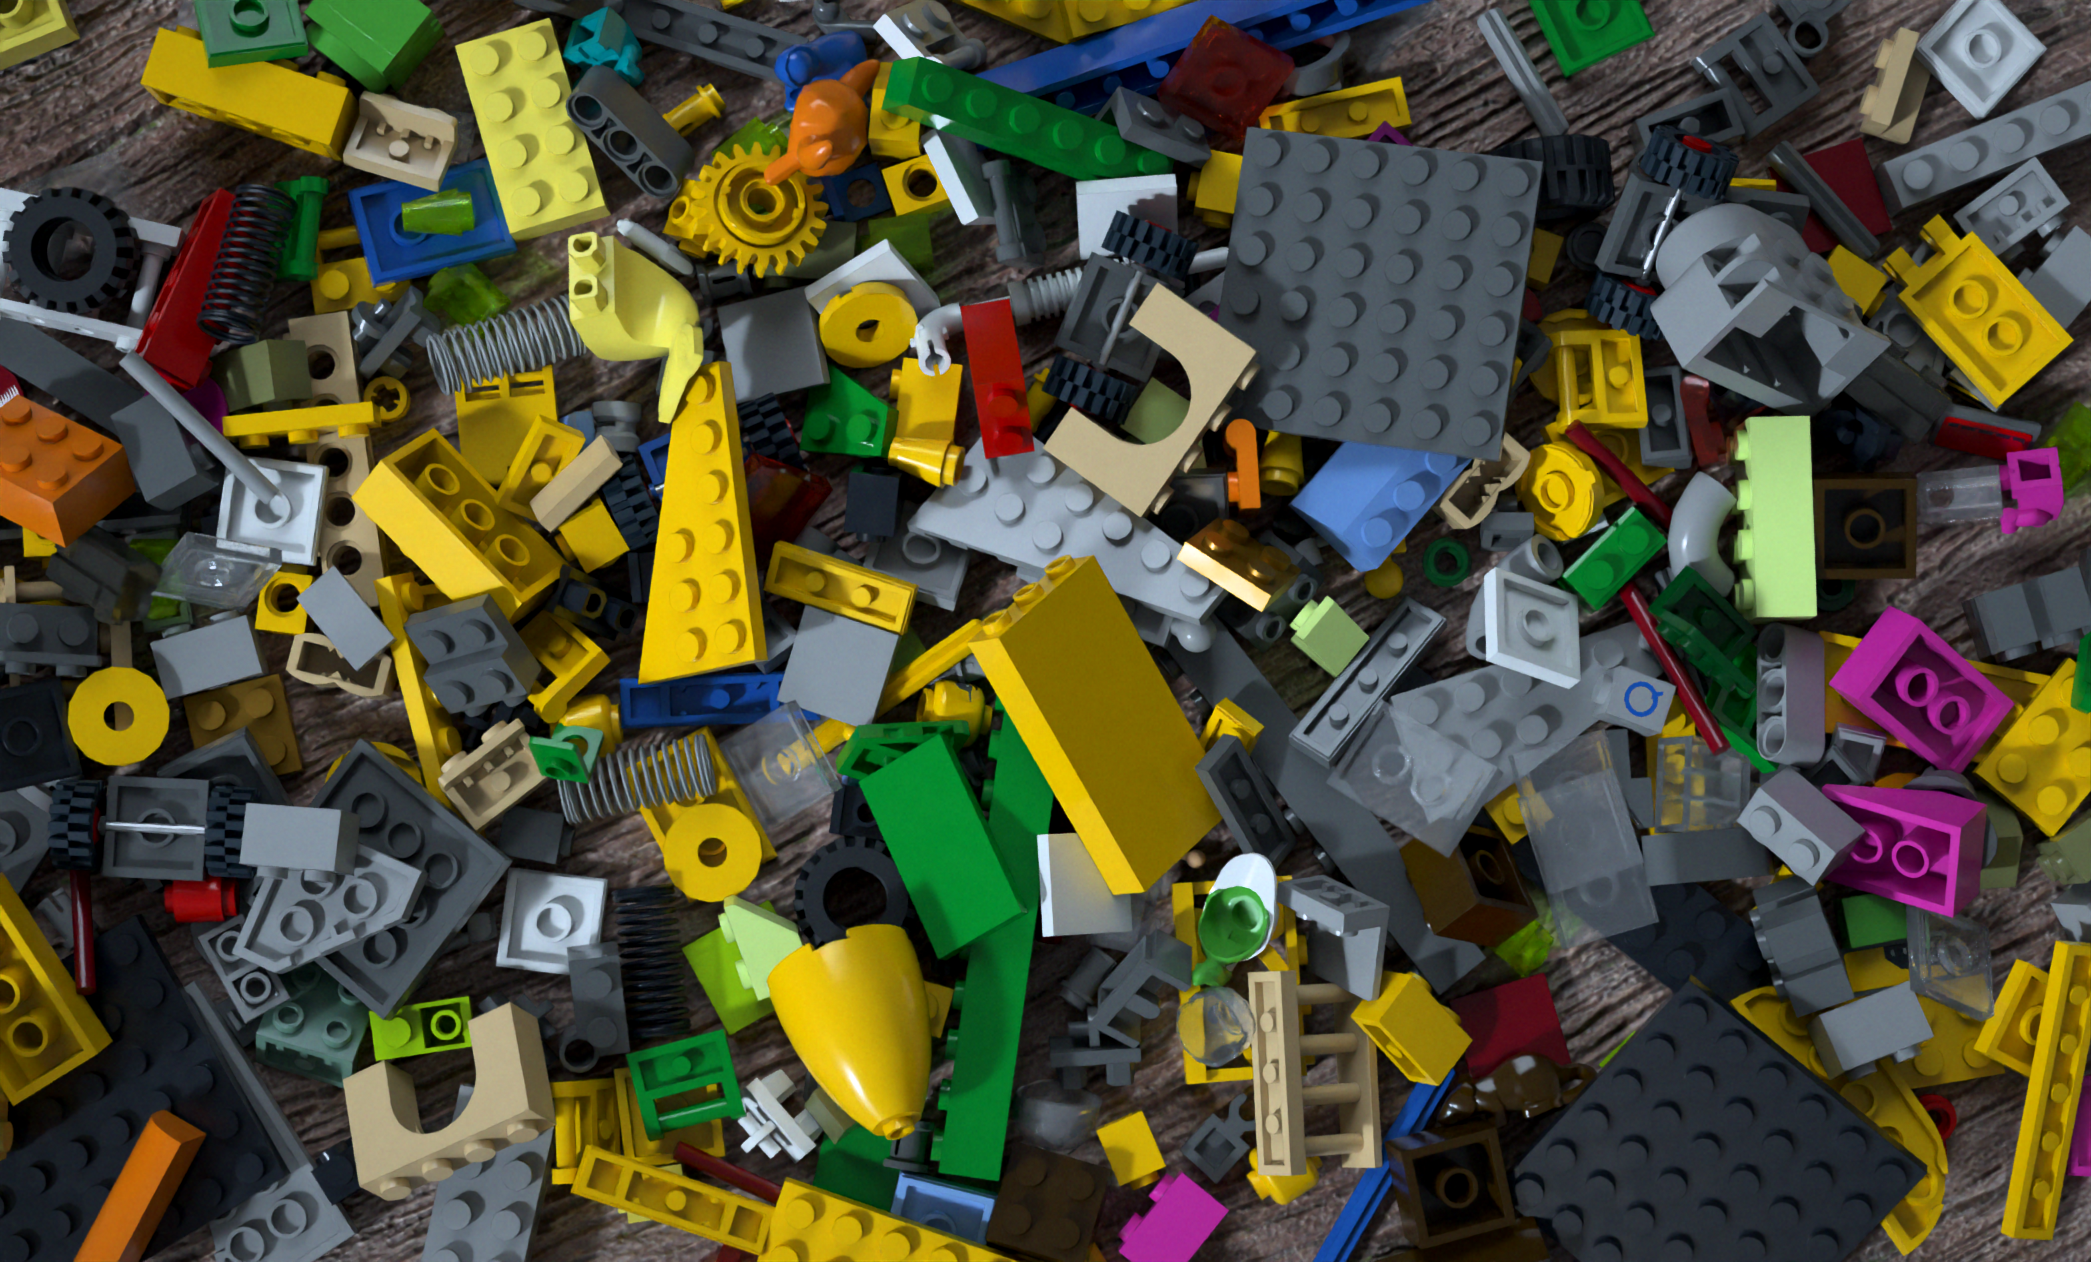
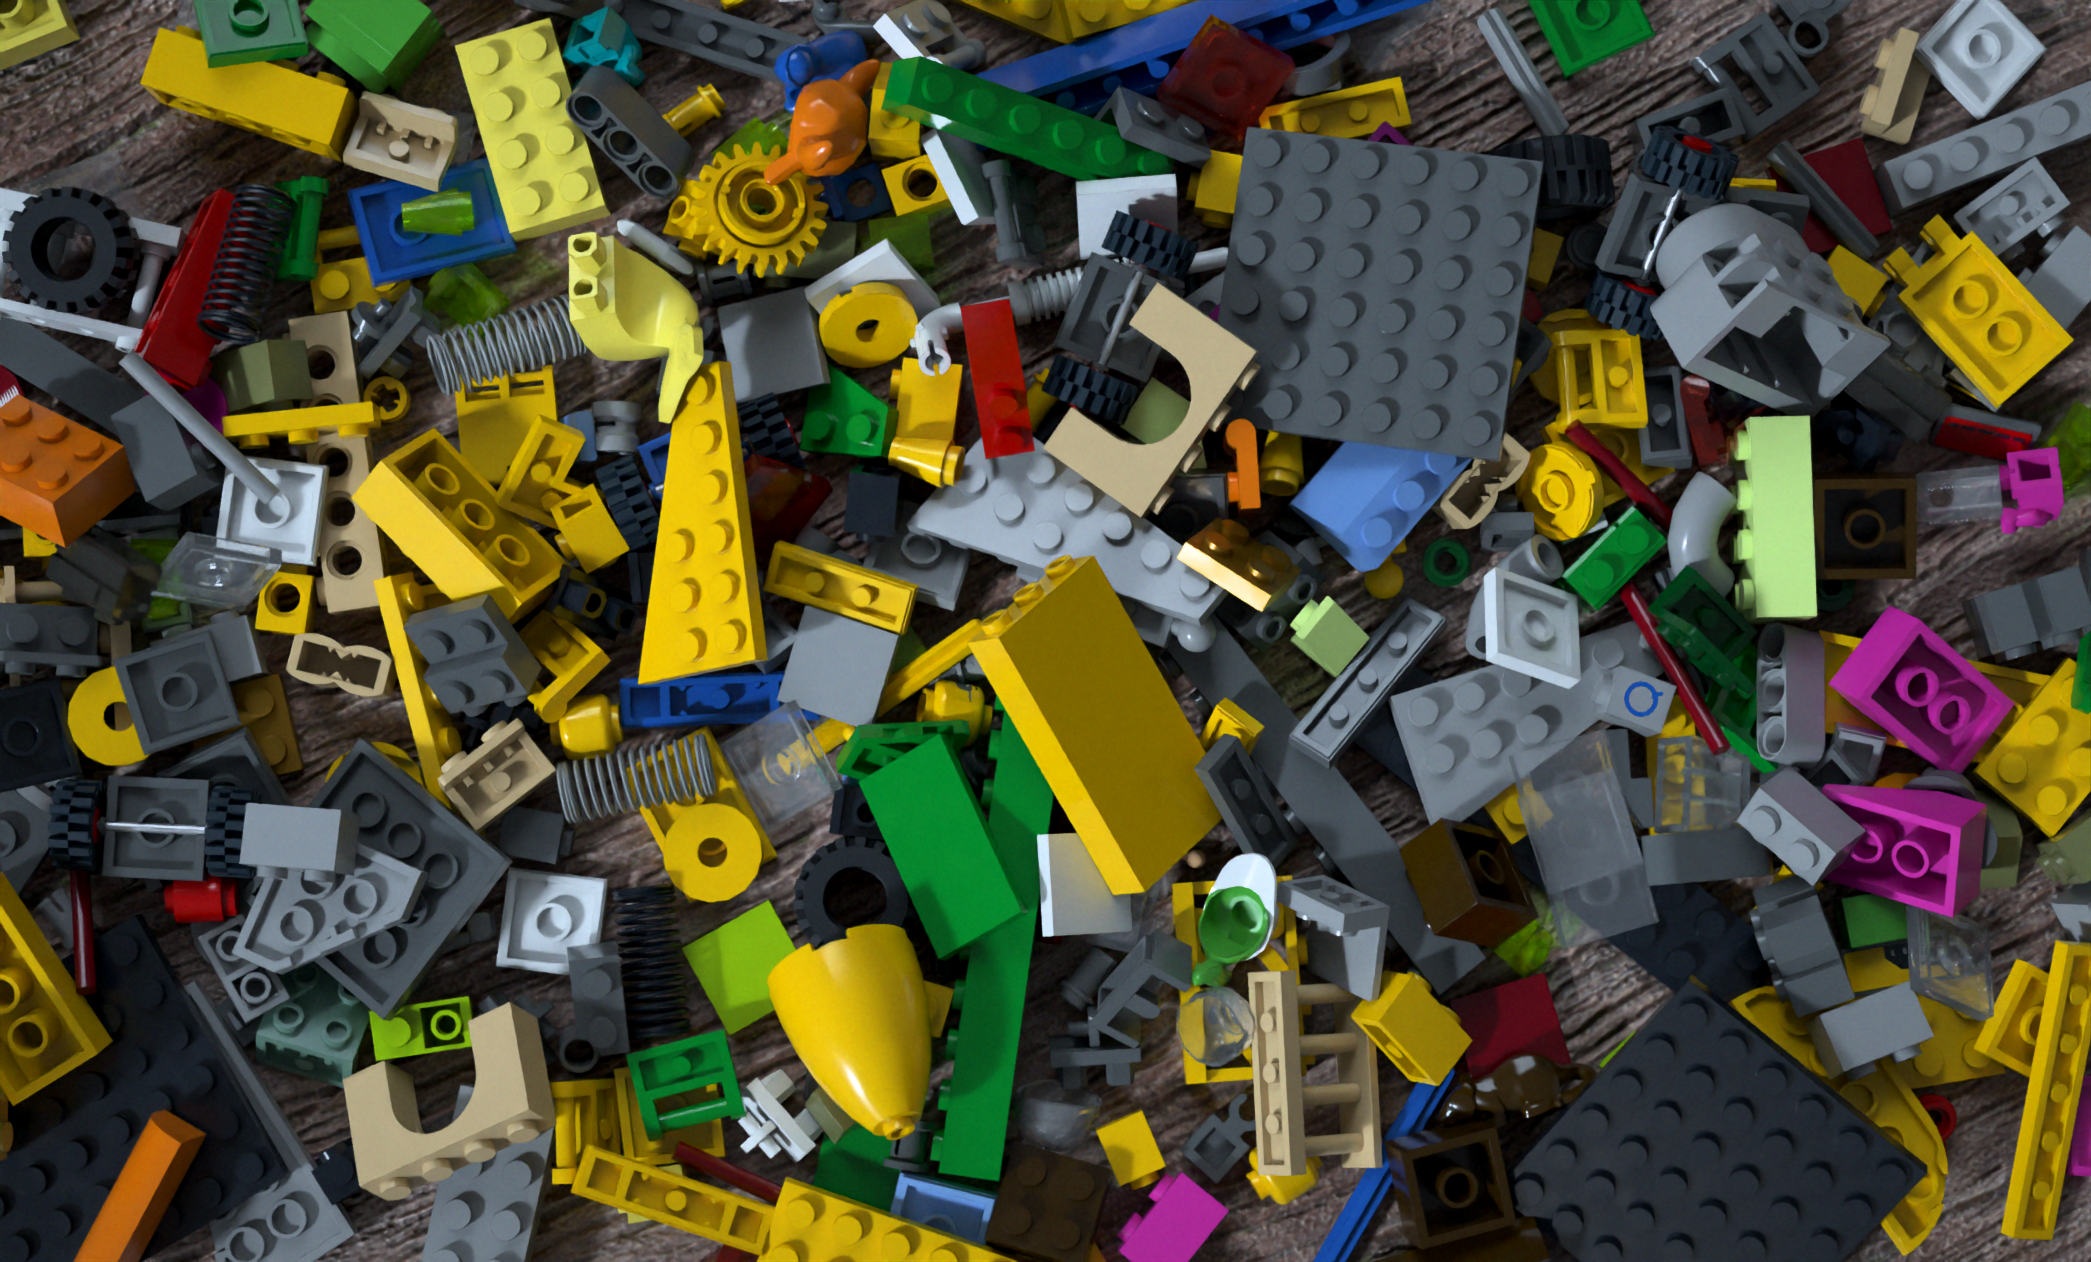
(177, 692): none -> dark grey tile
(346, 619): light grey slope -> none
(563, 759): green bracket -> none
(576, 483): tan tile -> none
(761, 938): yellowish green slope -> none
(1415, 778): clear tile -> none

